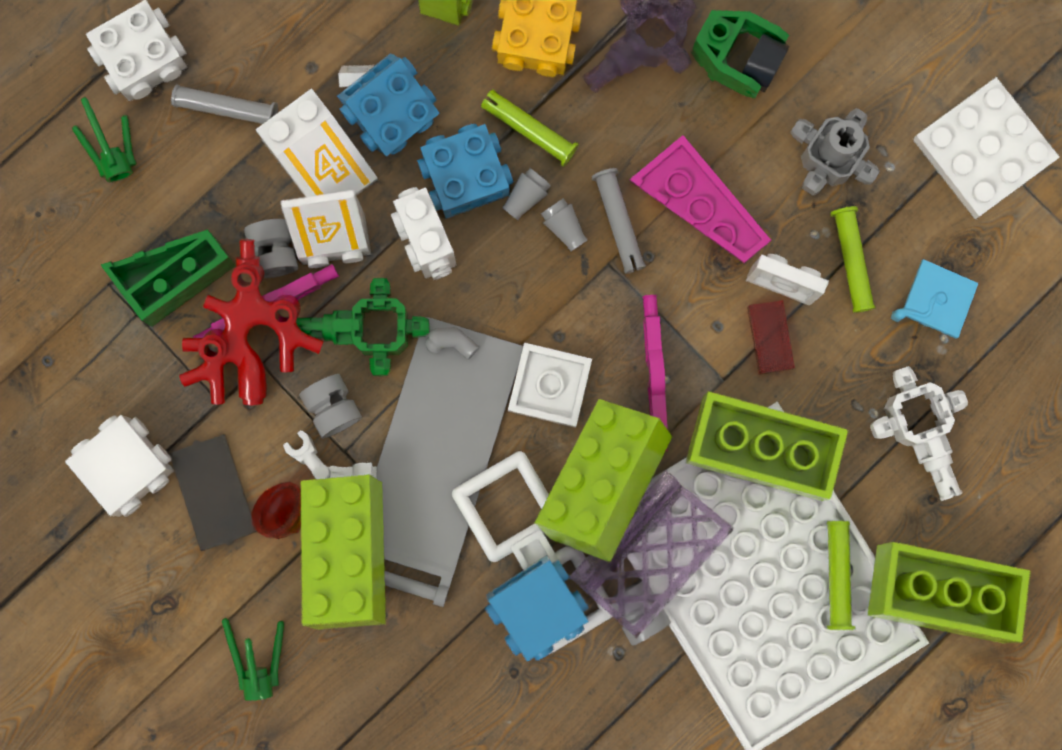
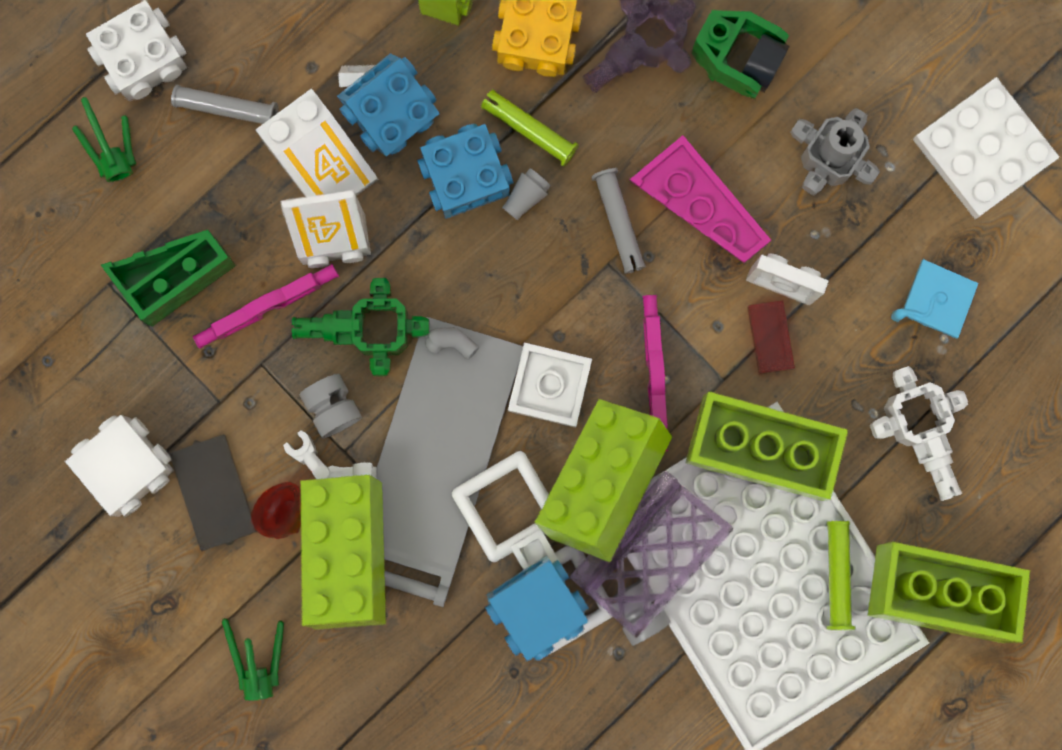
(240, 316): red plant -> none
(273, 236): light grey wheel -> none
(420, 224): white brick -> none
(564, 224): light grey cone -> none
(854, 259): lime pin -> none

